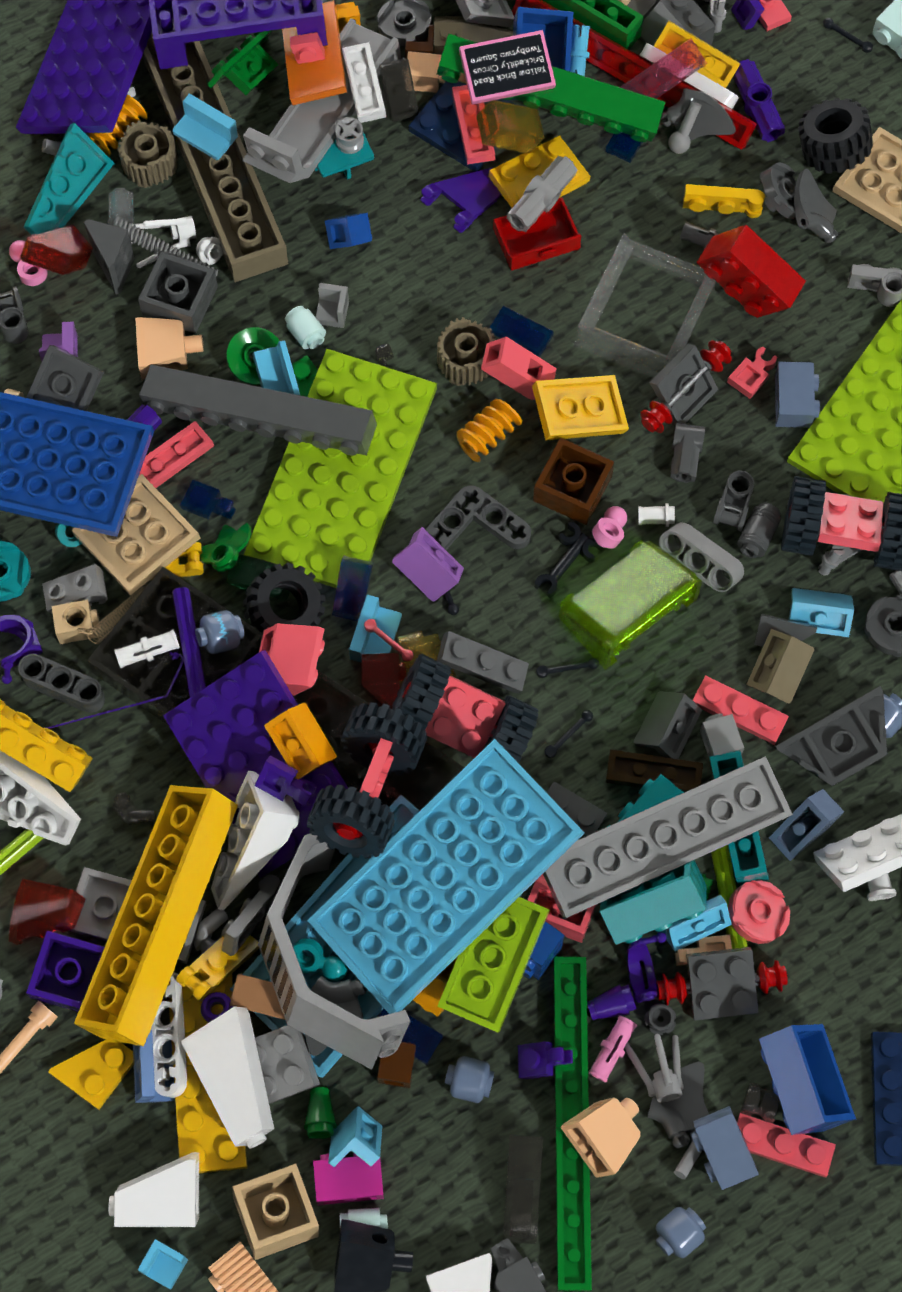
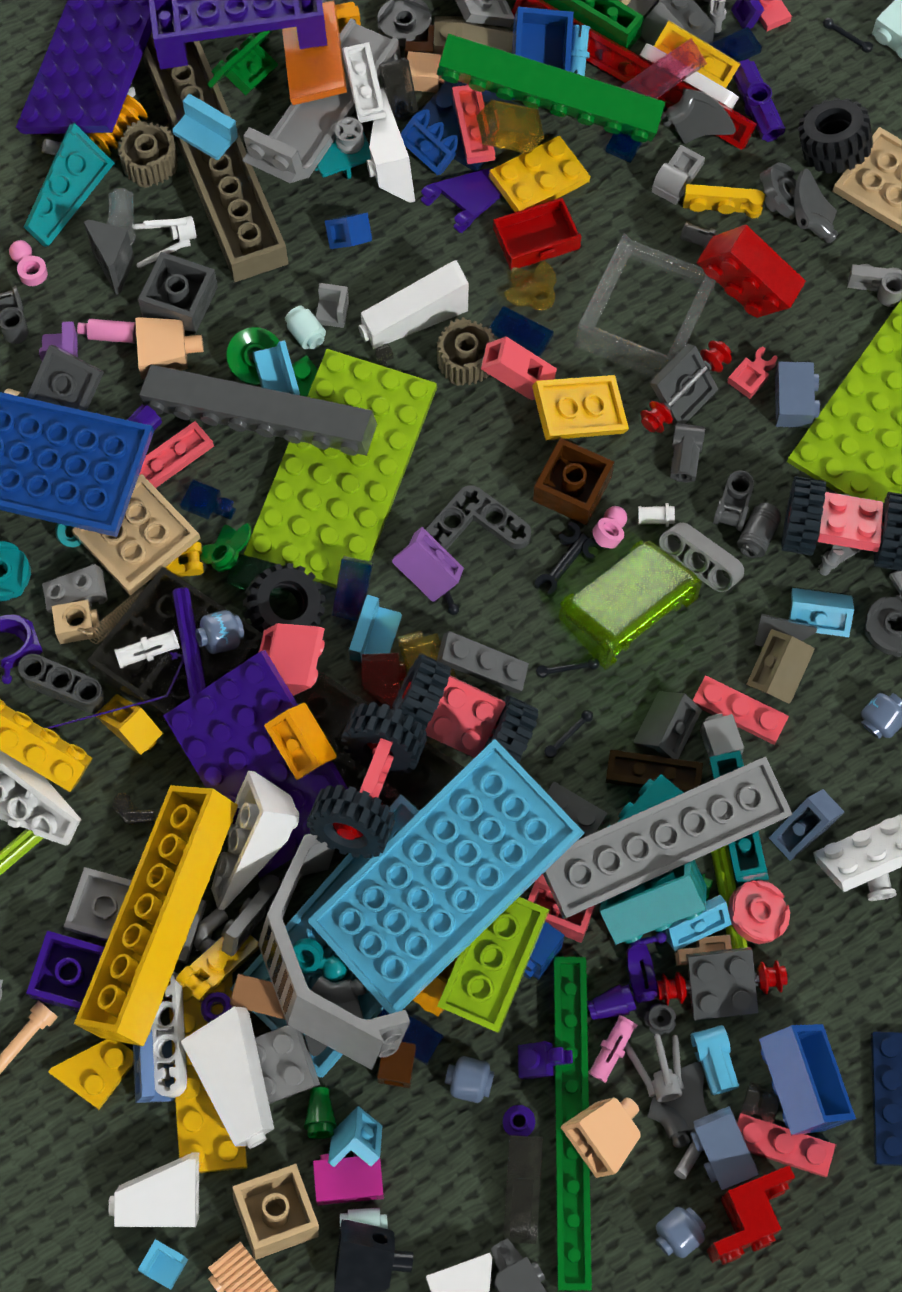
(43, 909): clear red slope -> none
(57, 250): clear red slope -> none
(108, 330): none -> bright pink cylinder
(130, 724): none -> yellow slope
(153, 244): light grey piece -> none
(204, 248): white plate -> none
(279, 781): dark purple plate -> none
(307, 48): coral plate -> none
(371, 626): coral hinge -> none
(389, 156): none -> white wedge
(417, 306): none -> white slope
(427, 142): none -> blue plate
(486, 427): light orange piece -> none
(507, 67): black tile -> none
(518, 1110): none -> dark purple plate
(529, 285): none -> clear yellow plate
(542, 193): light grey piece -> none
(674, 176): none -> light grey plate
(680, 141): light grey bar -> none
(714, 1052): none -> medium azure piece
(739, 45): none -> clear blue plate
(751, 1215): none -> red bracket
(842, 740): dark grey wing -> none

